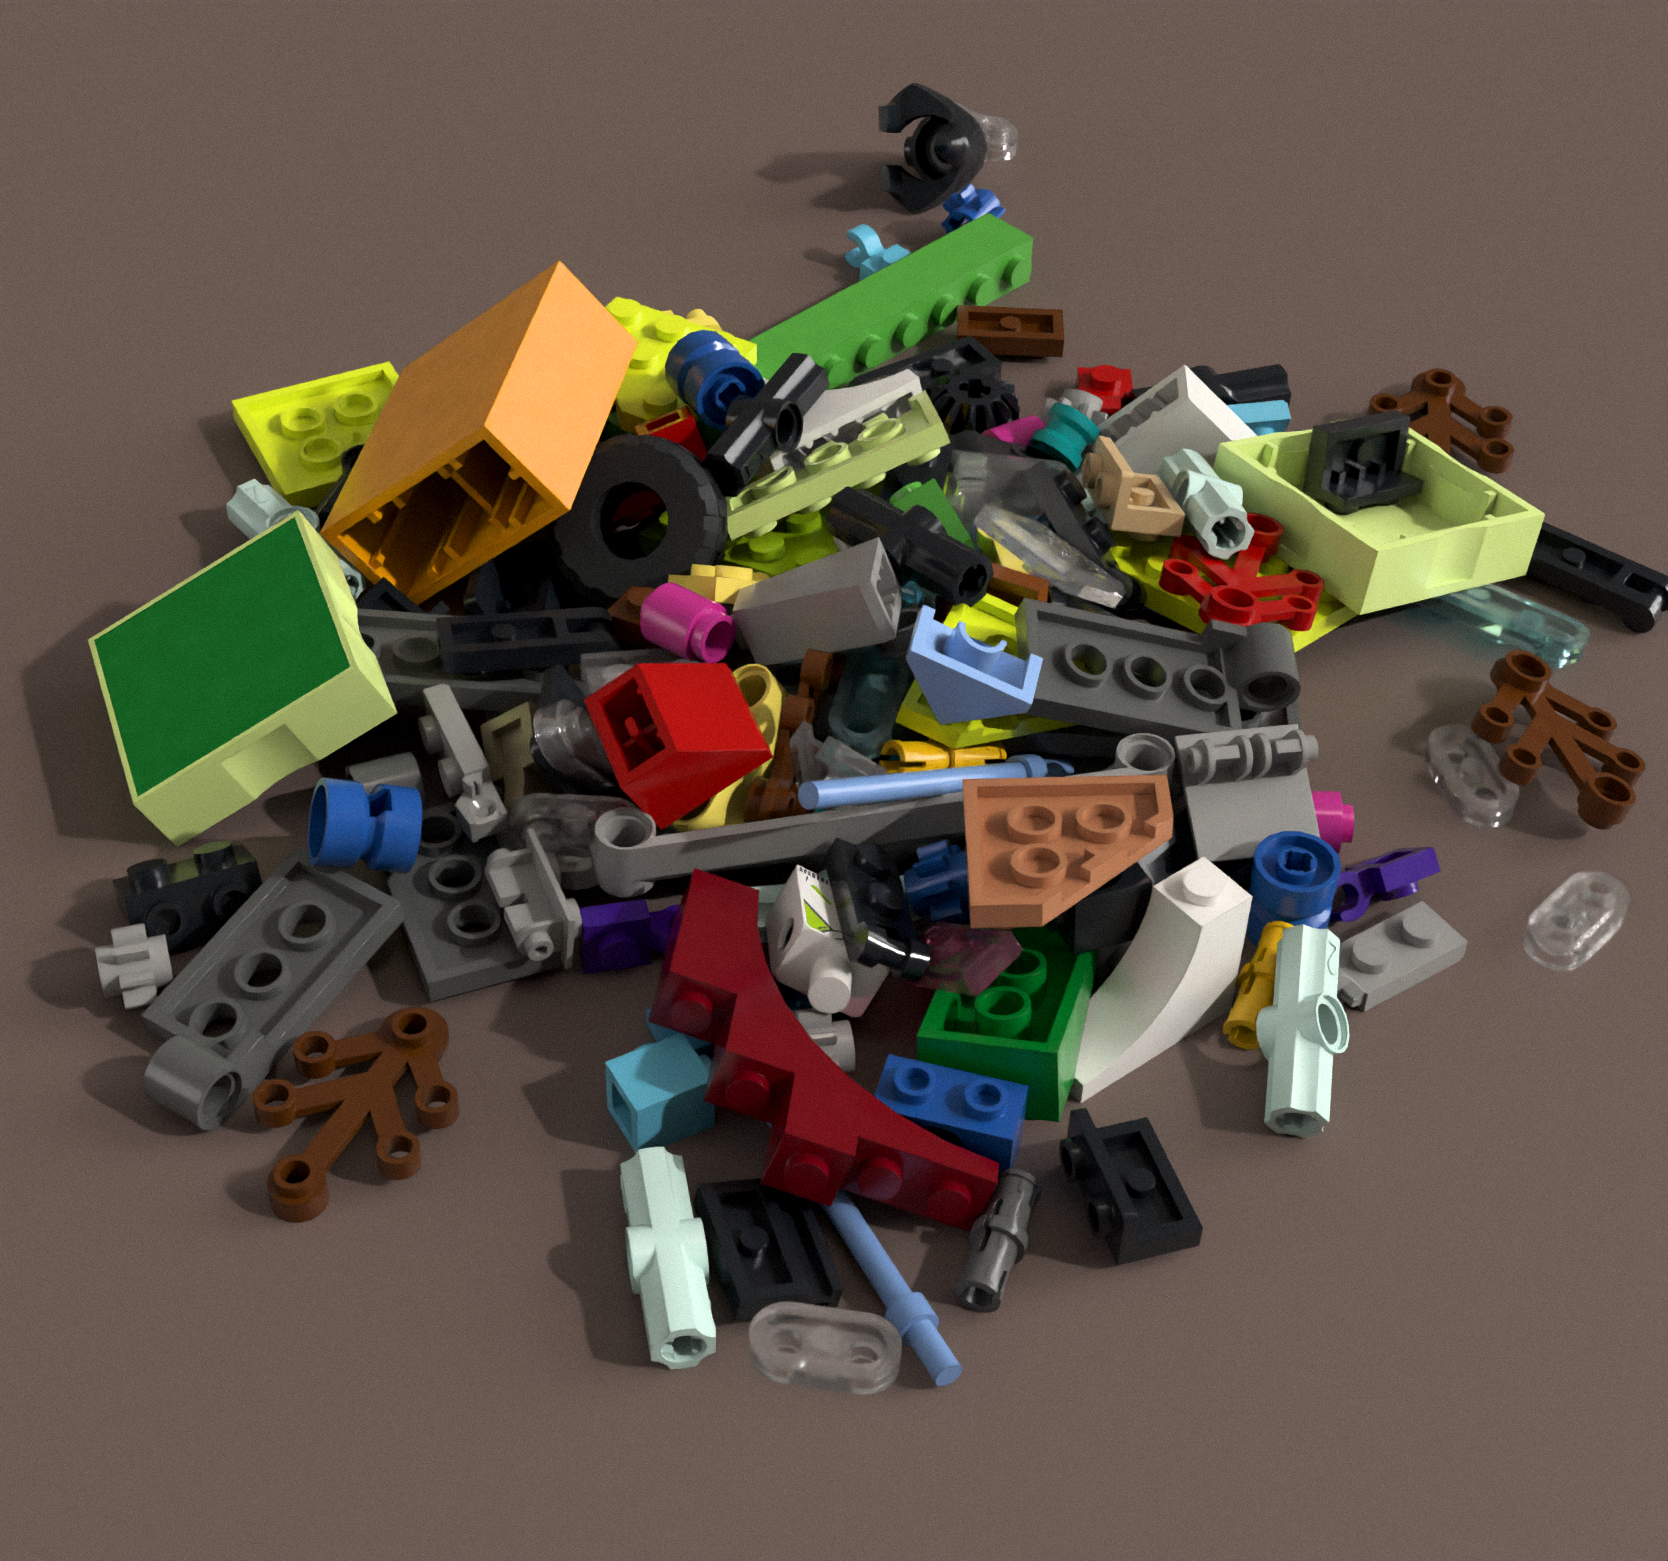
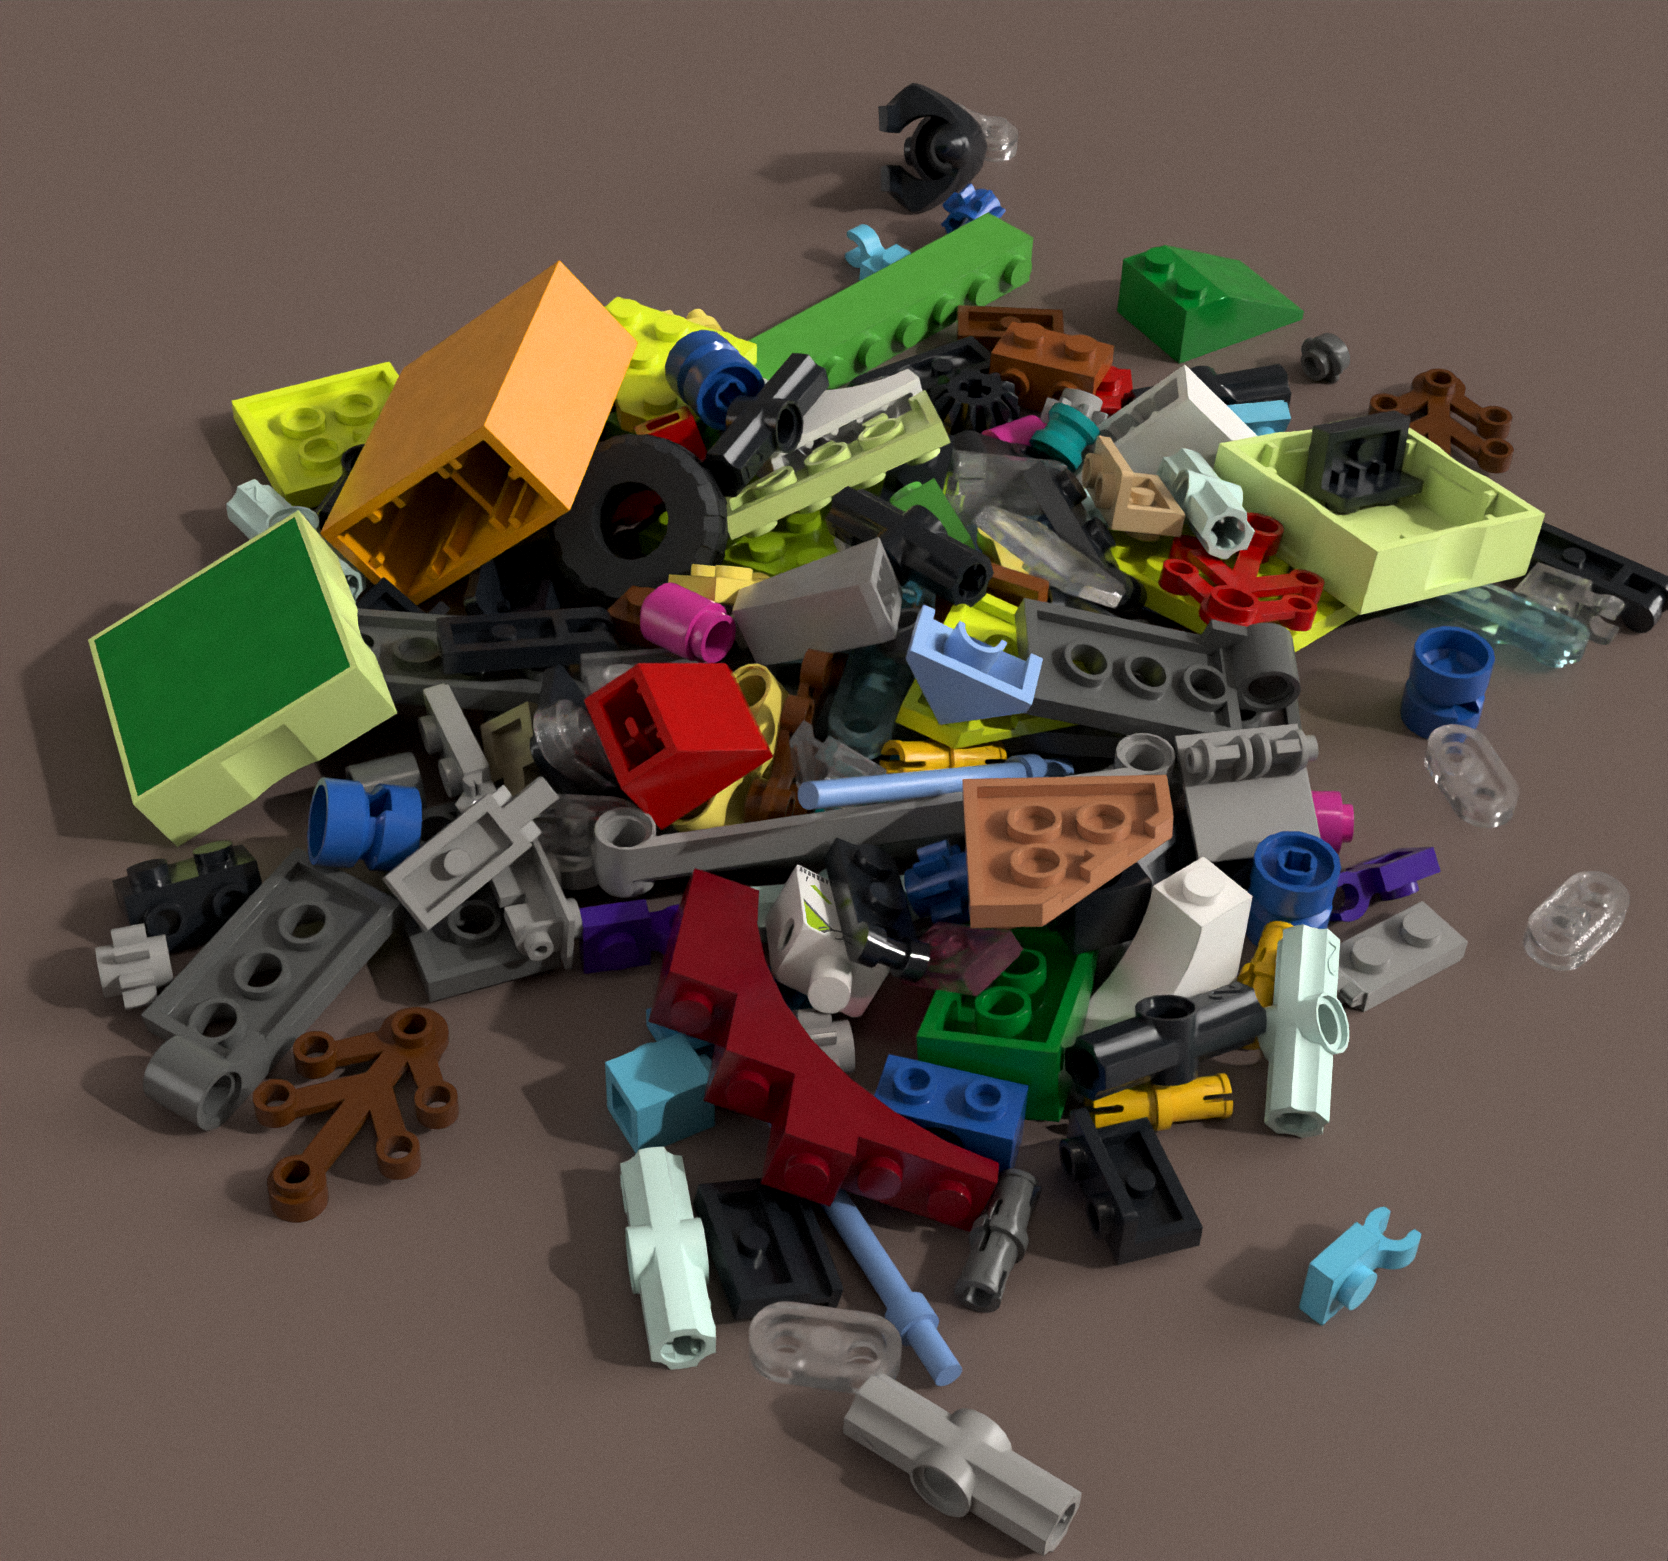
(469, 852): none -> light grey hinge
(962, 1463): none -> light grey piece
(1048, 362): none -> dark orange bracket
(1165, 1040): none -> black piece
(1165, 1103): none -> yellow pin
(1198, 301): none -> green slope
(1324, 357): none -> dark grey plate
(1345, 1269): none -> medium azure plate
(1446, 680): none -> blue wheel
(1524, 681): reddish brown plant -> none
(1573, 598): none -> clear plate

